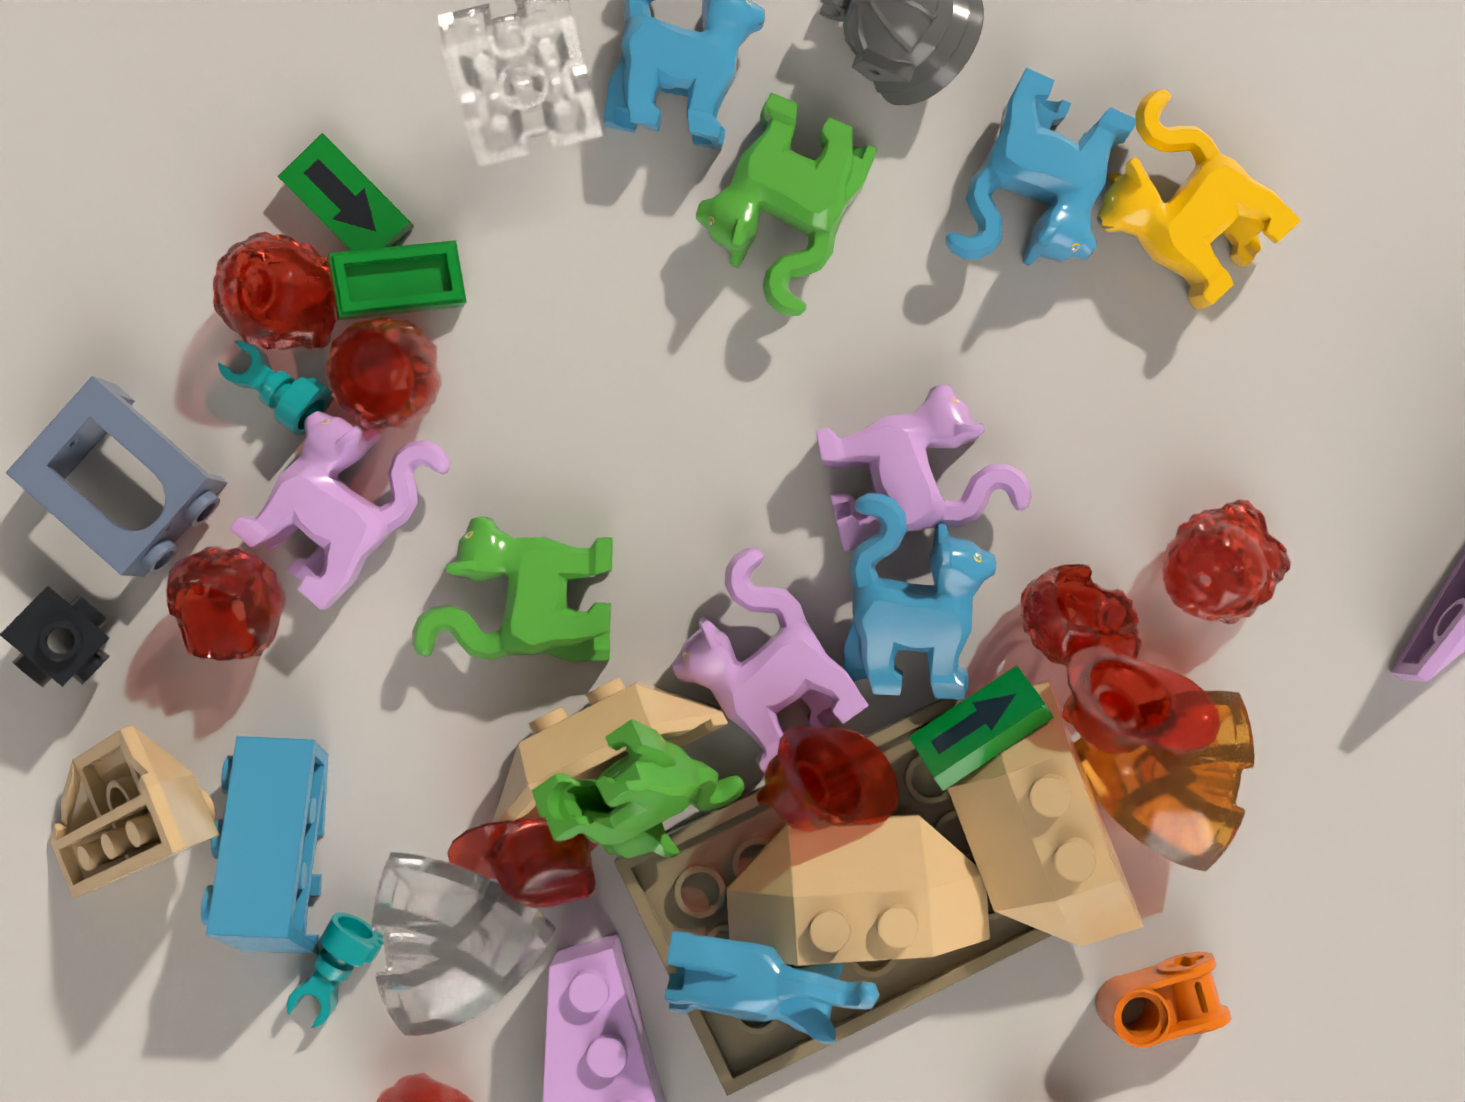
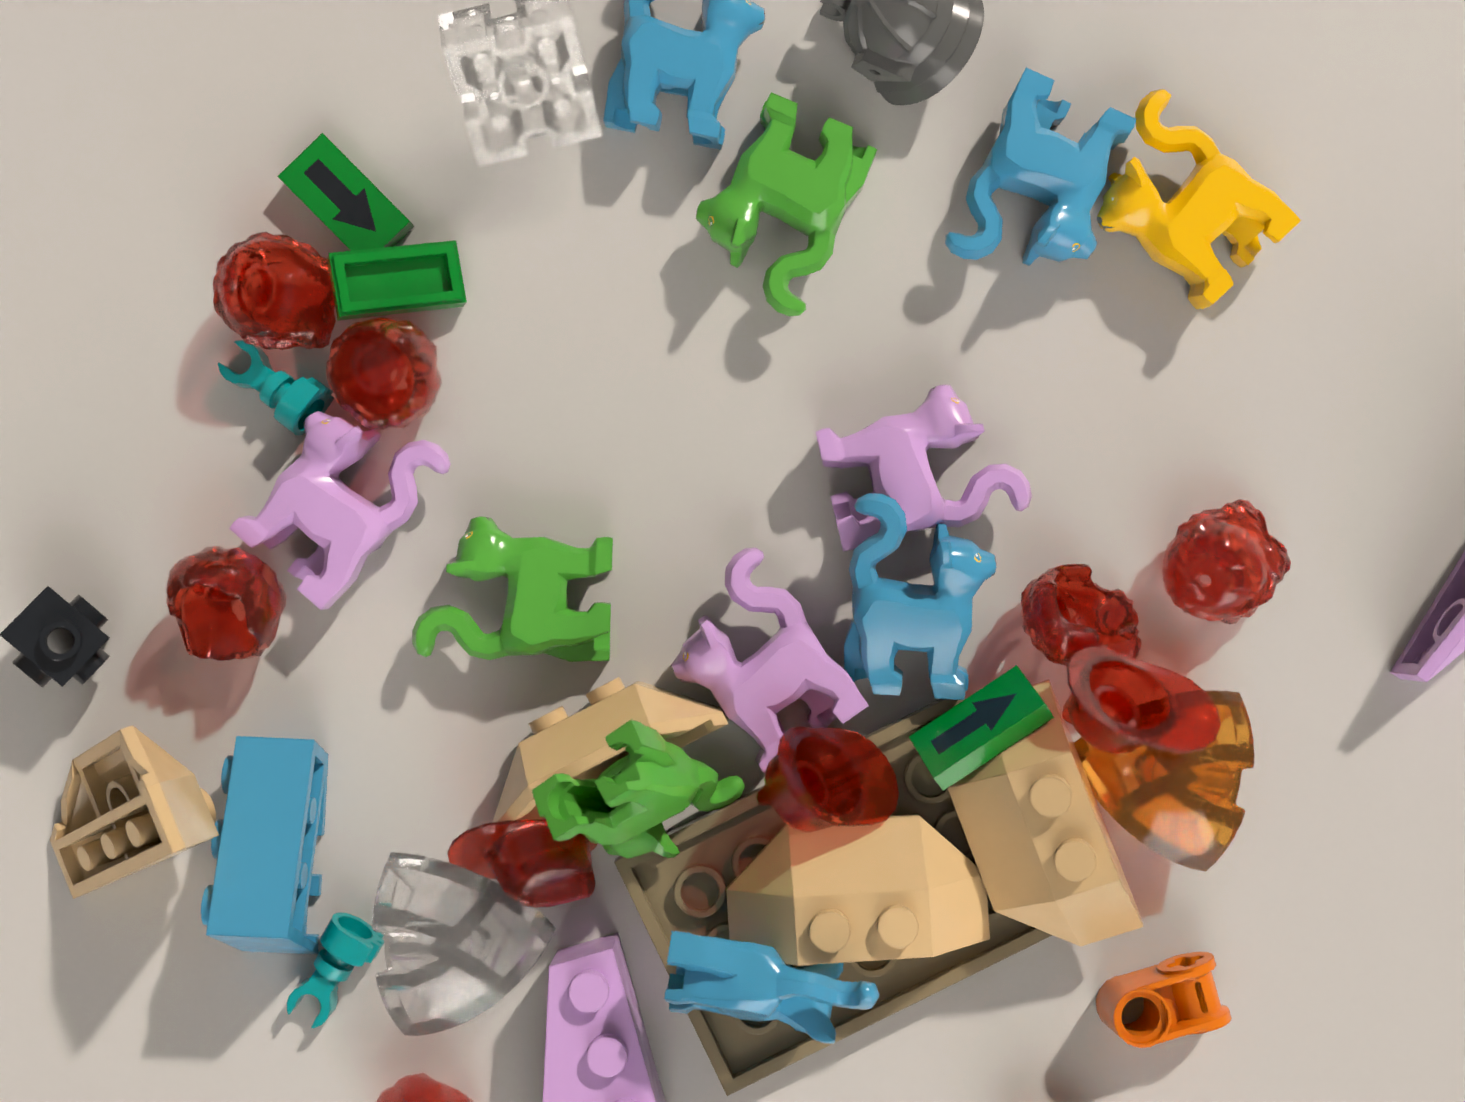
(67, 440): sand blue panel -> none

